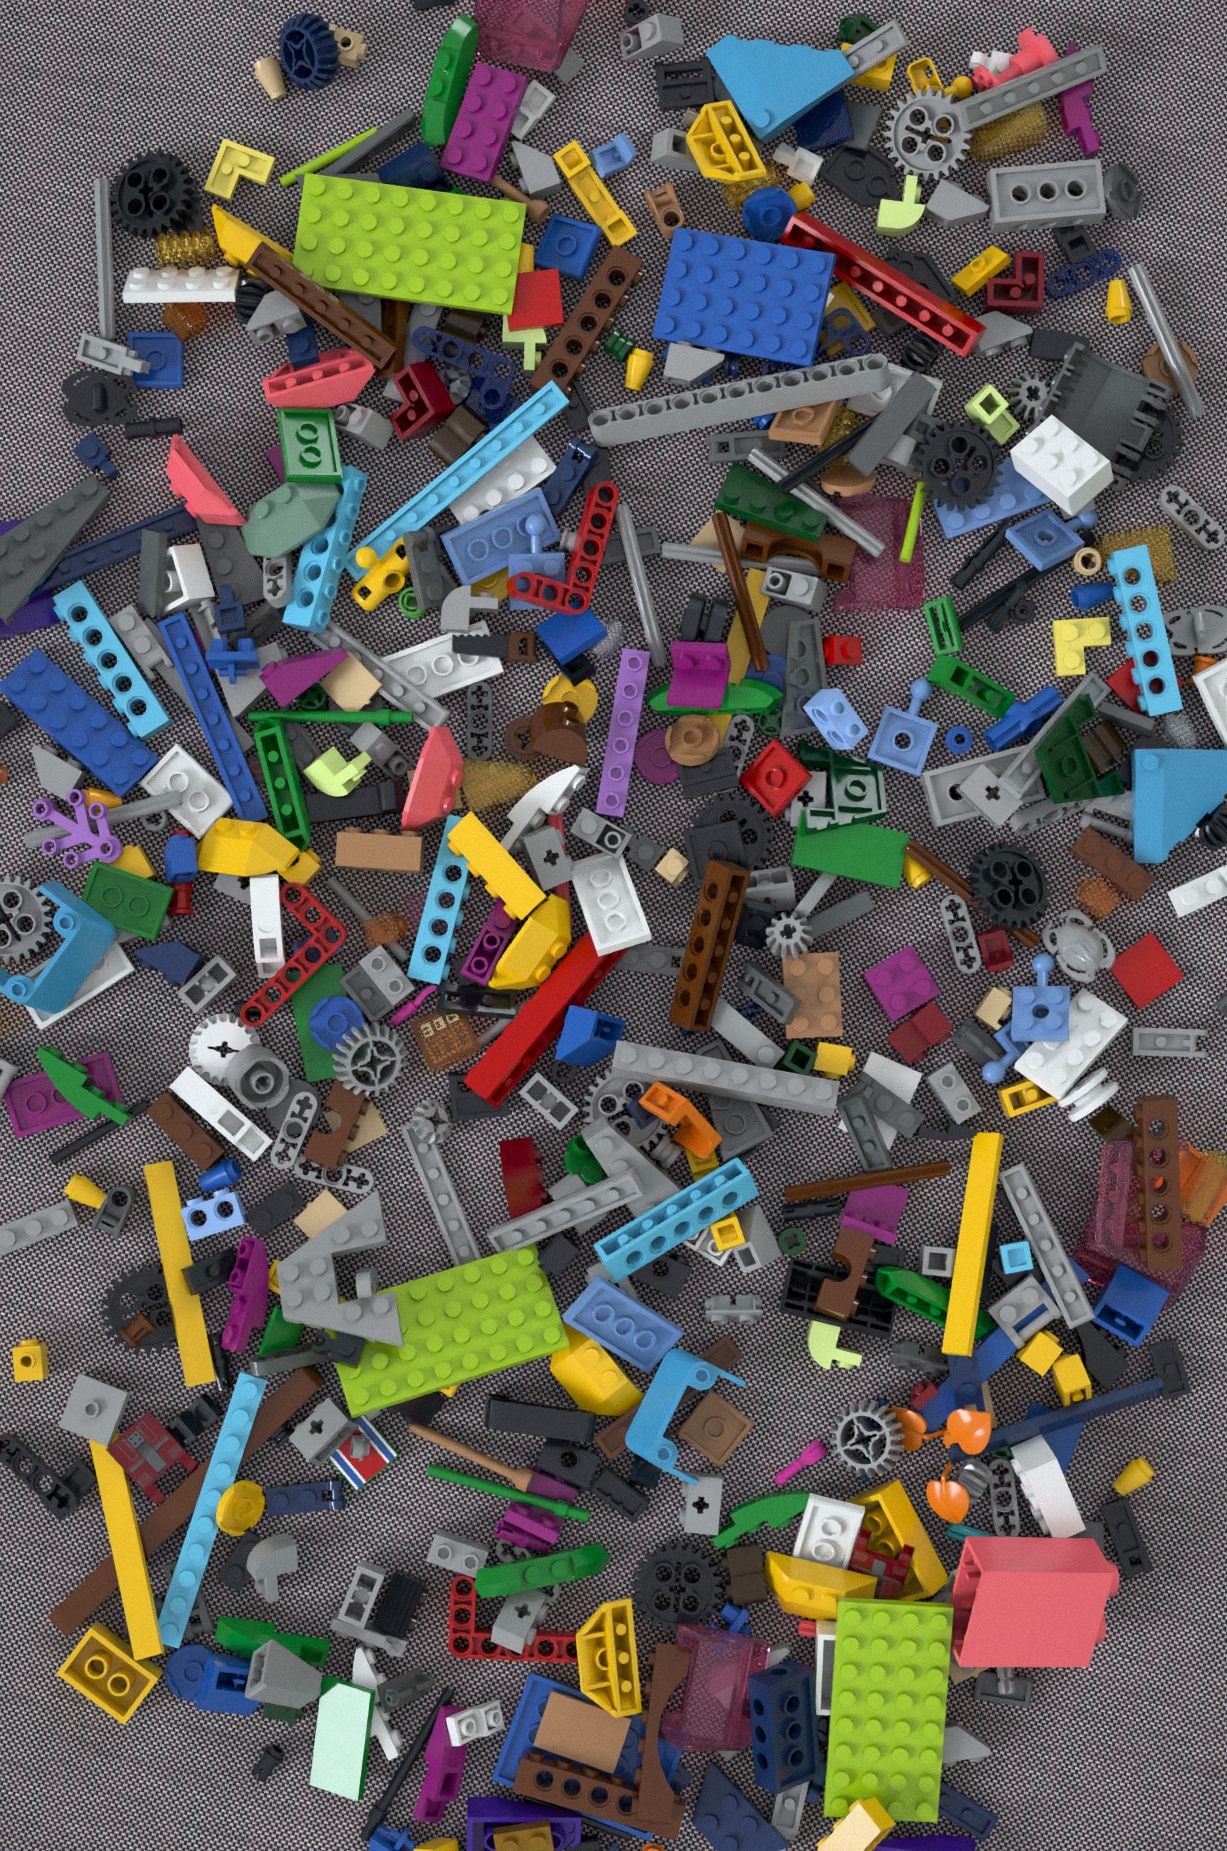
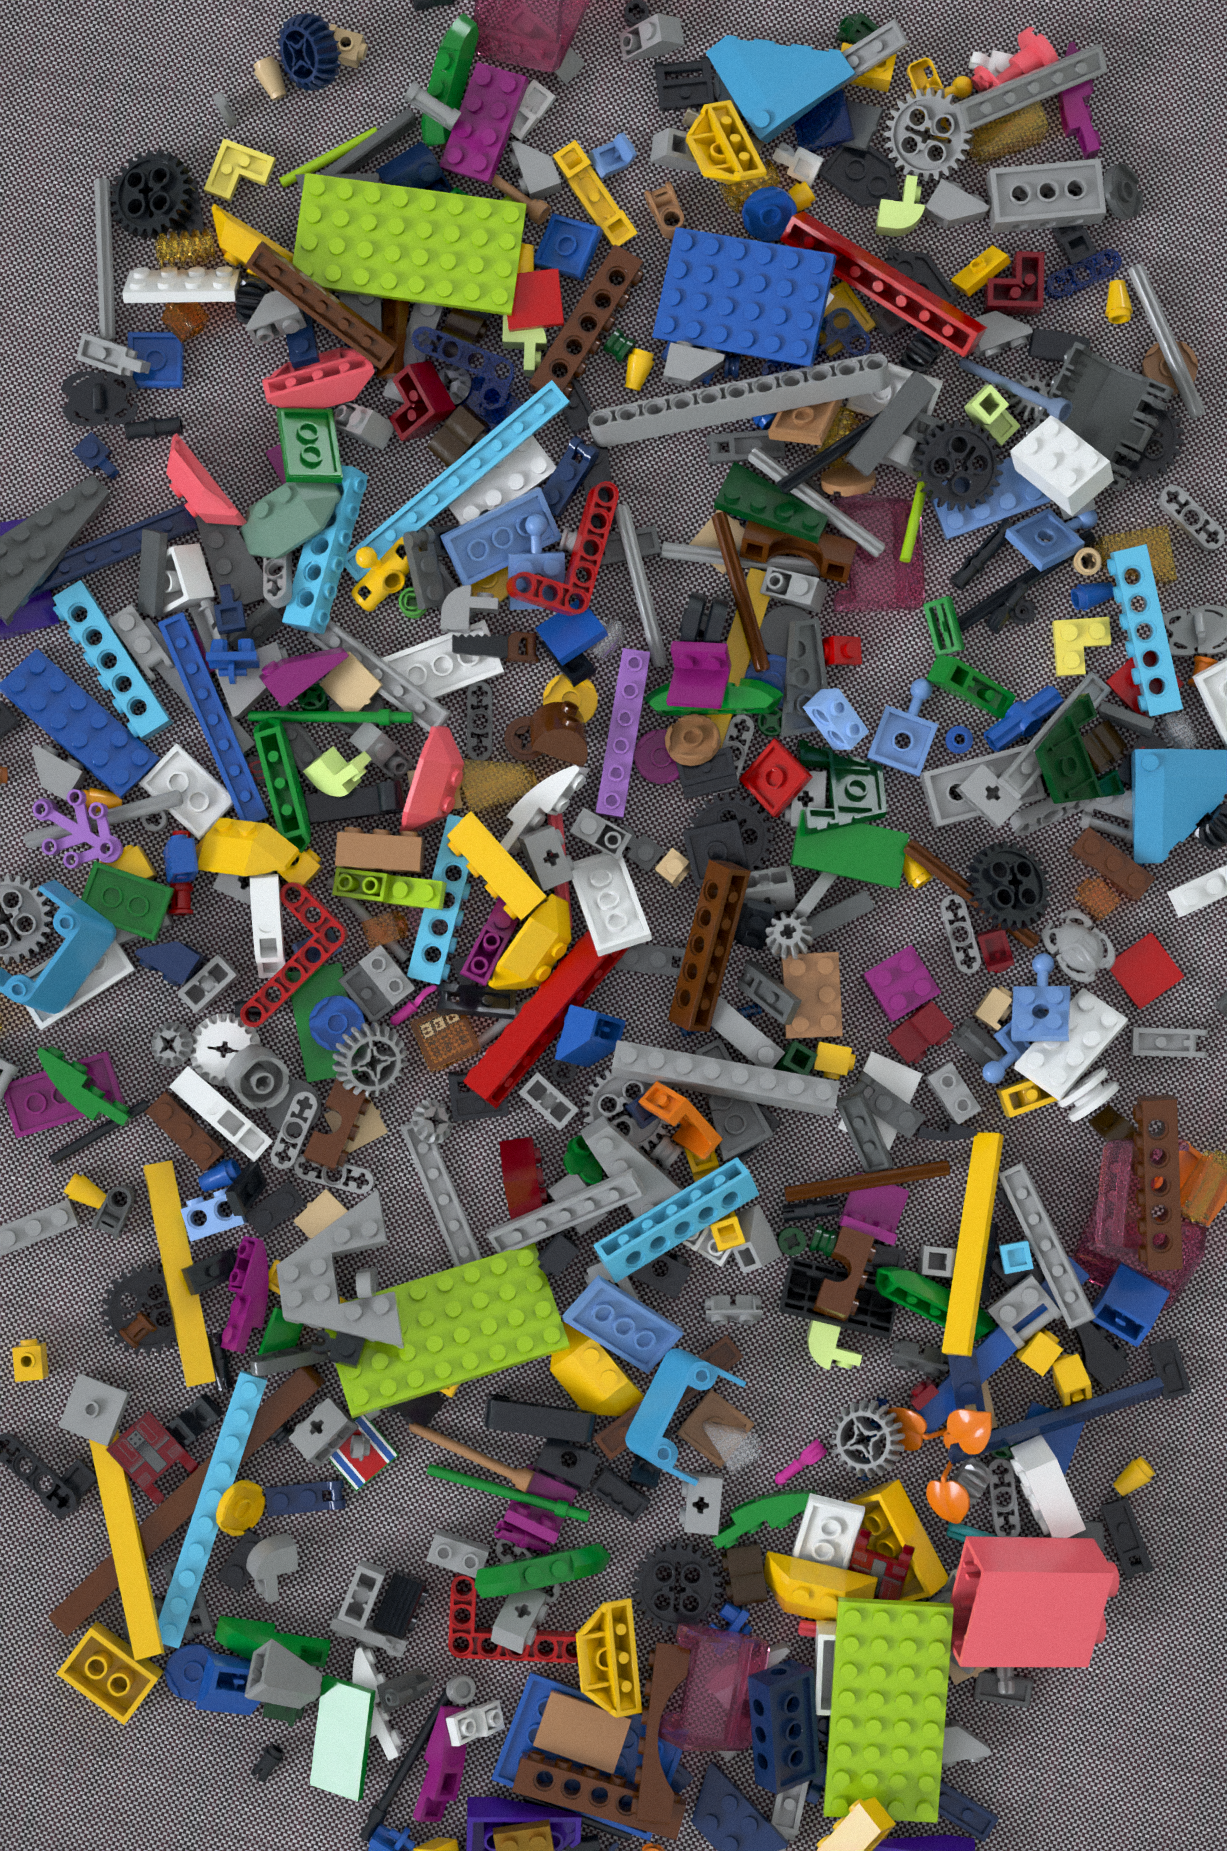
(183, 1044): none -> light grey gear
(224, 109): none -> light grey tile
(245, 1189): none -> black plate
(389, 889): none -> lime slope
(431, 106): none -> light grey plate
(461, 1689): none -> light grey tile
(733, 1444): none -> clear slope
(823, 1240): none -> dark green wheel
(1056, 407): none -> sand blue piece

